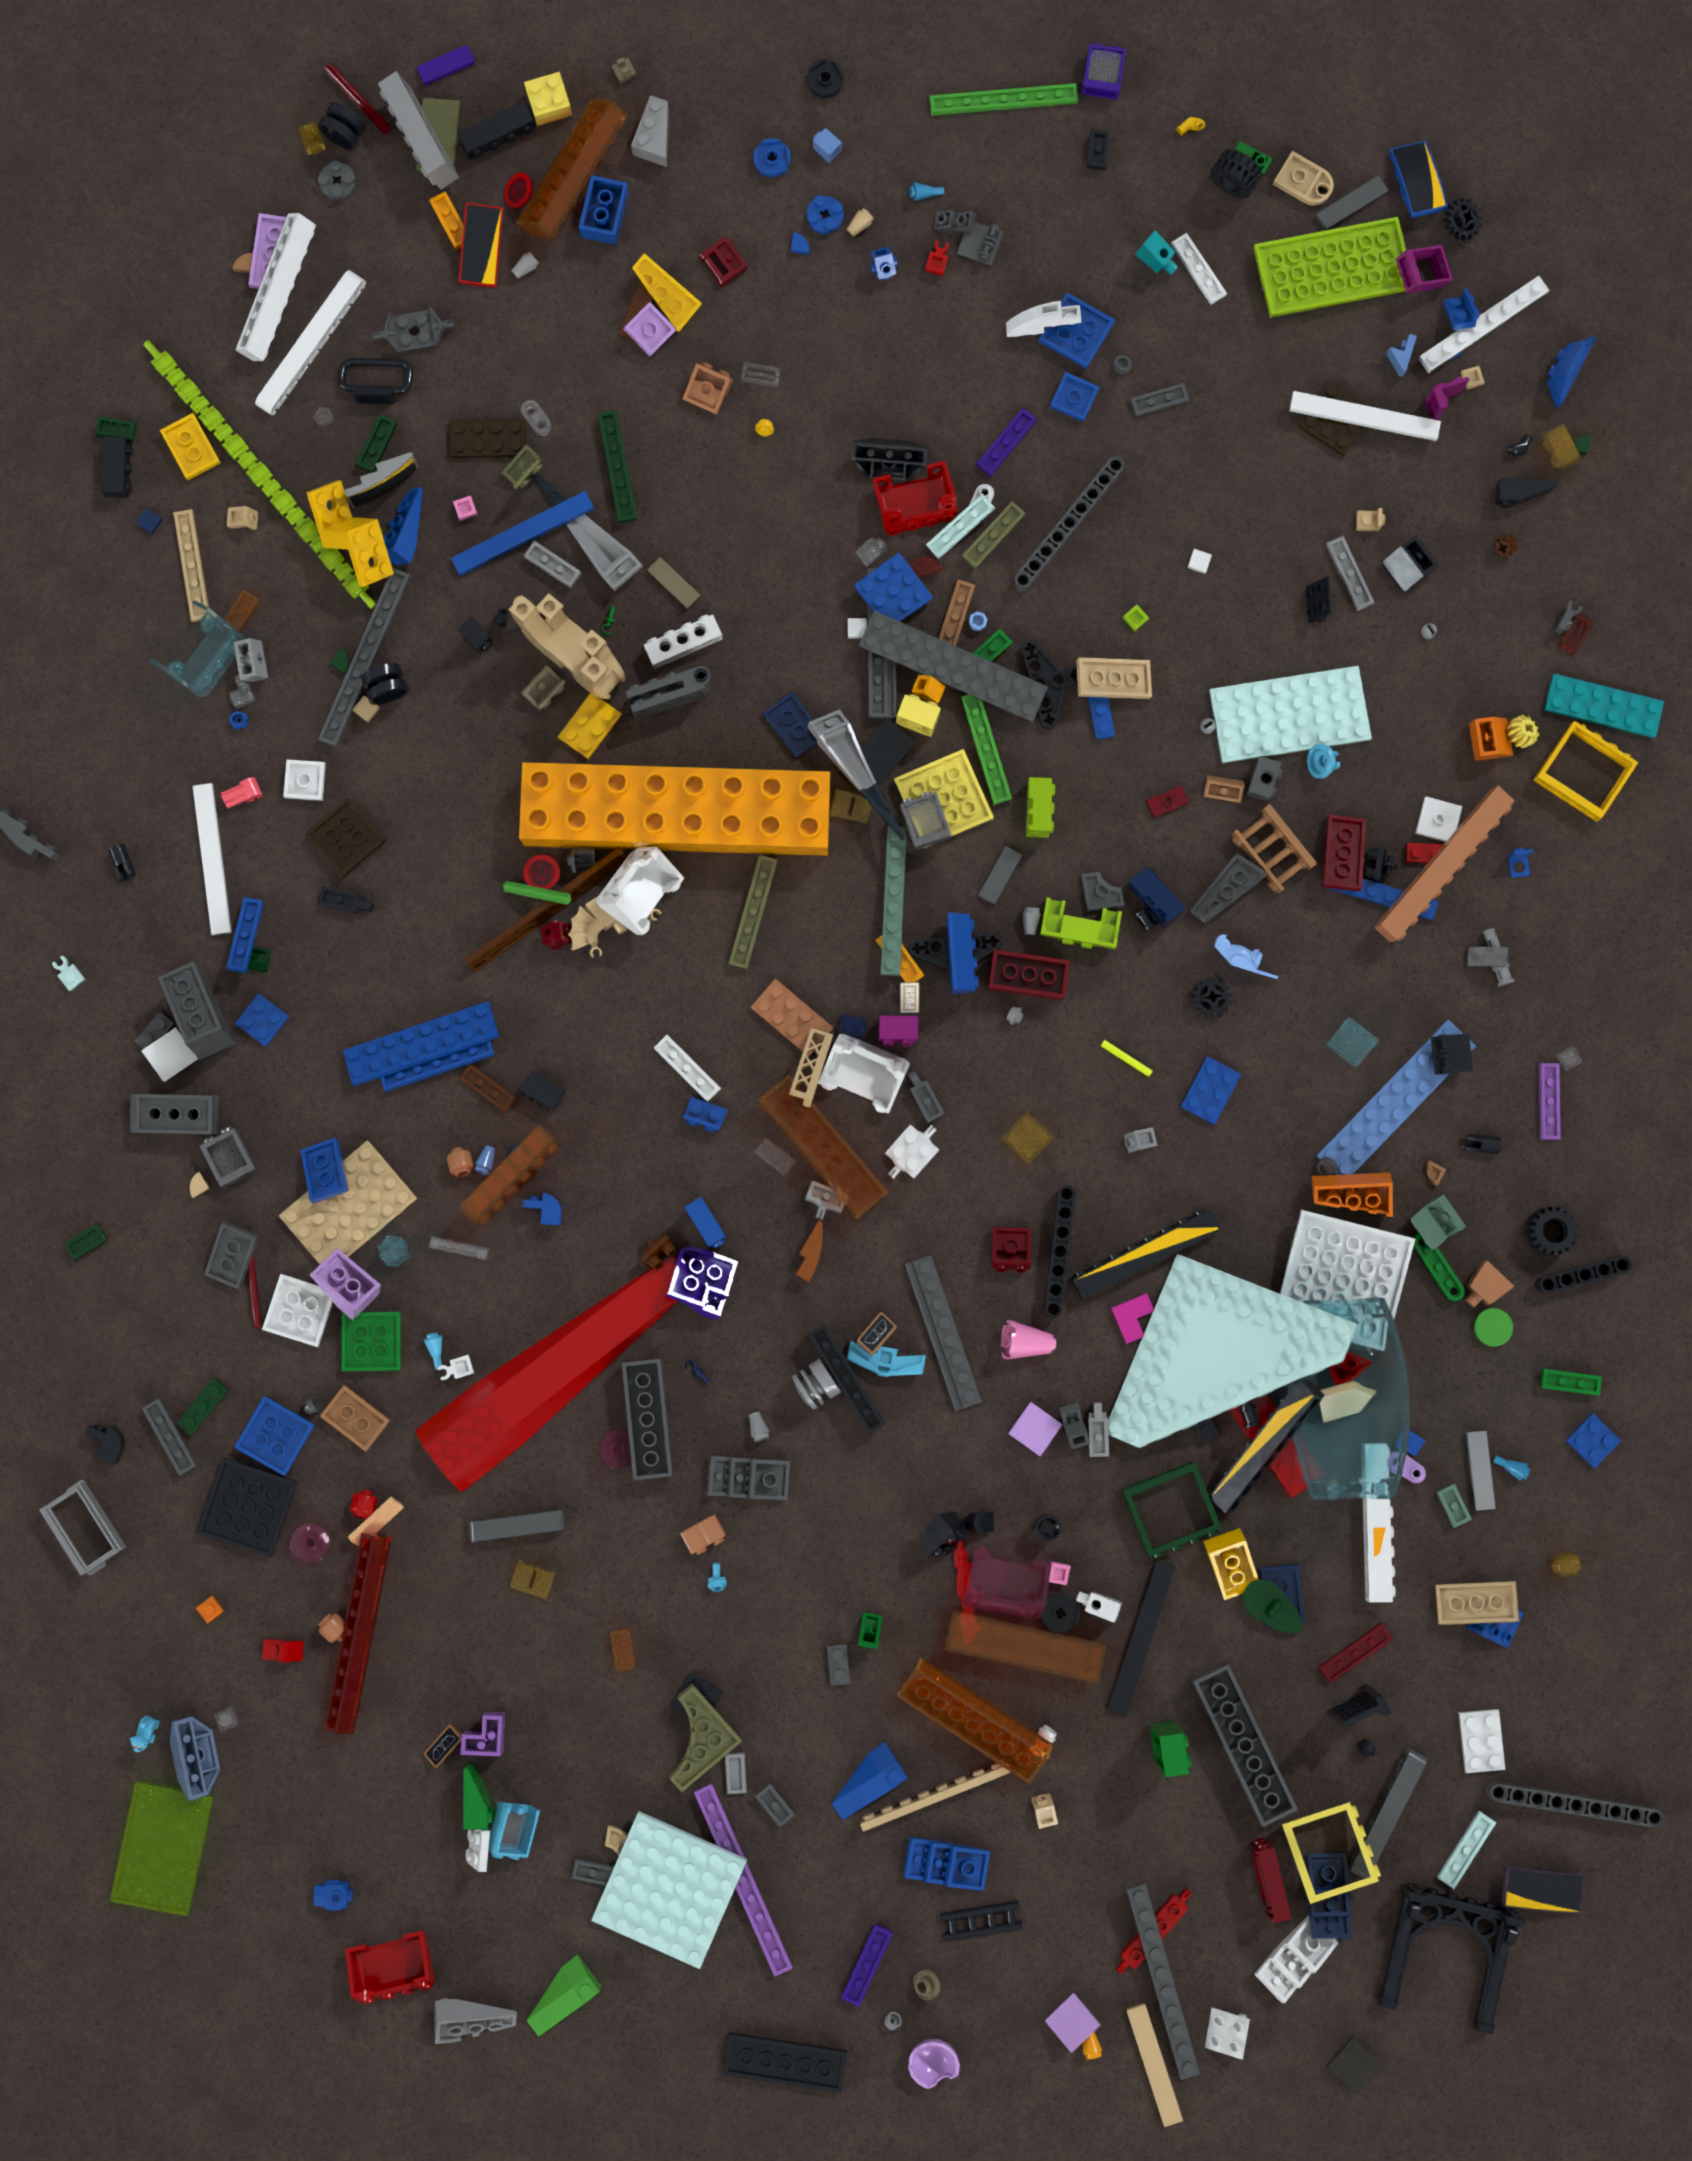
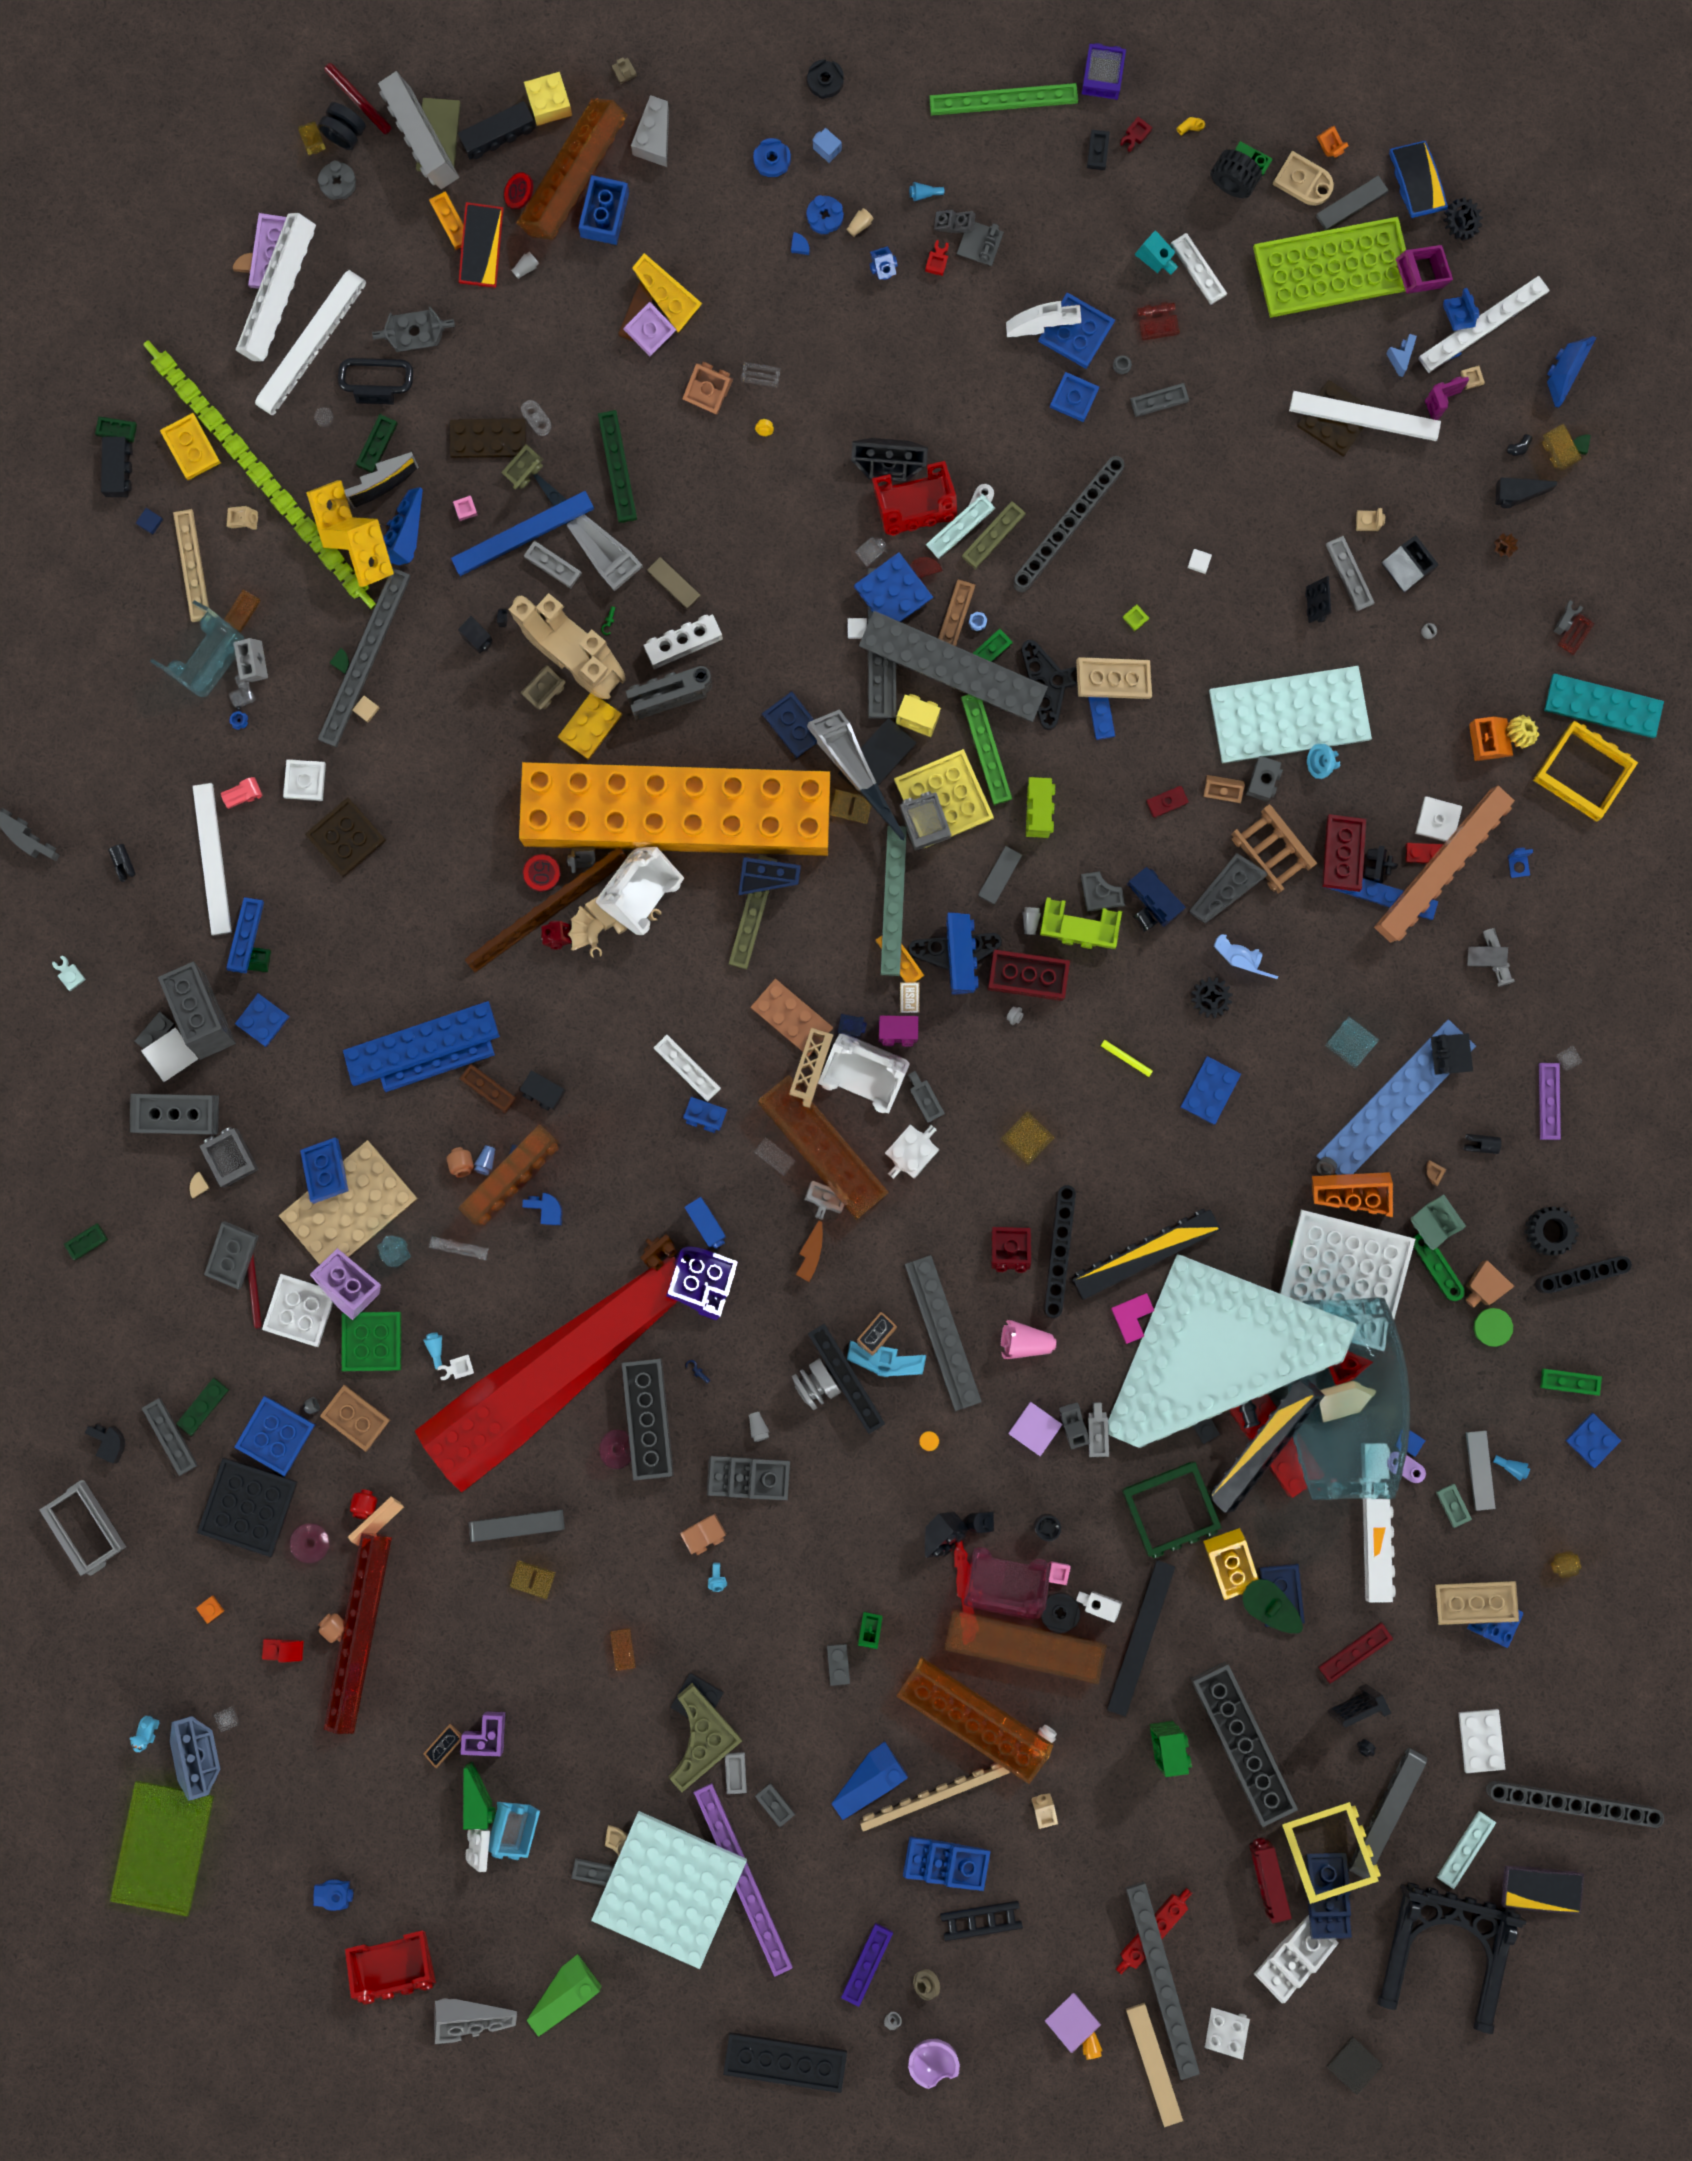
(344, 900): black hinge -> none
(384, 684): black wheel -> none
(445, 65): dark purple tile -> none
(536, 892): bright green axle -> none
(729, 259): dark red plate -> none
(766, 875): none -> dark blue wedge
(929, 1441): none -> light orange tile
(932, 688): light orange brick -> none
(1006, 442): dark purple tile -> none
(1136, 133): none -> dark red plate
(1140, 1139): light grey bracket -> none
(1161, 326): none -> clear red plate
(1210, 729): light grey hinge -> none
(1331, 142): none -> orange bracket

